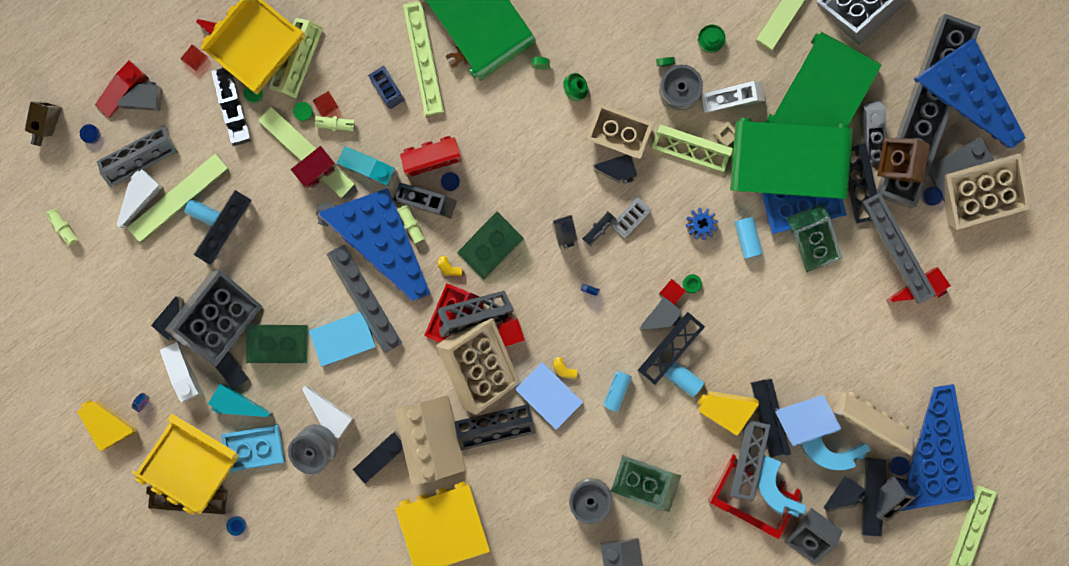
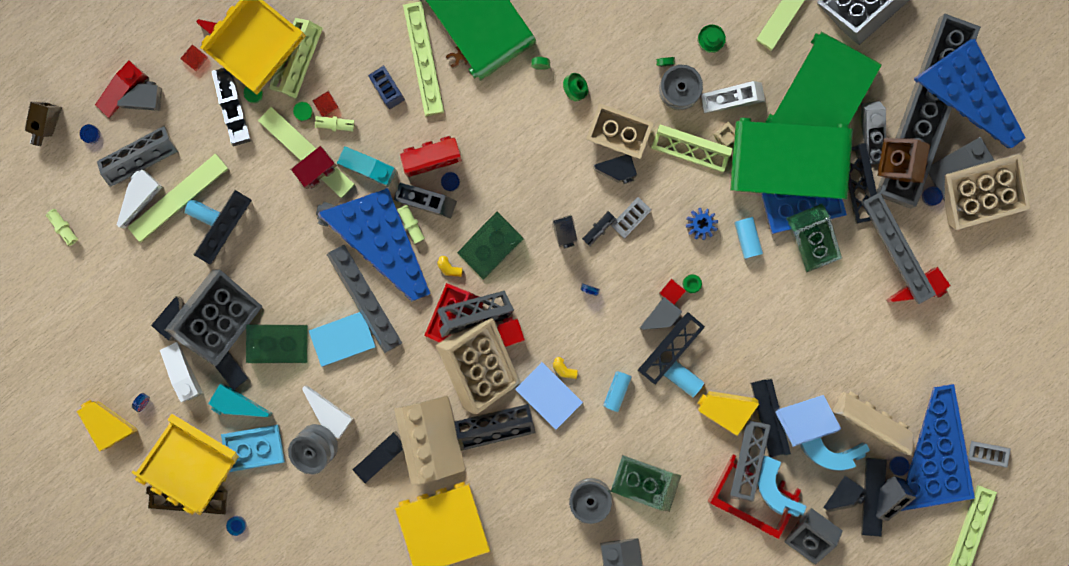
(1005, 458): none -> light grey slope

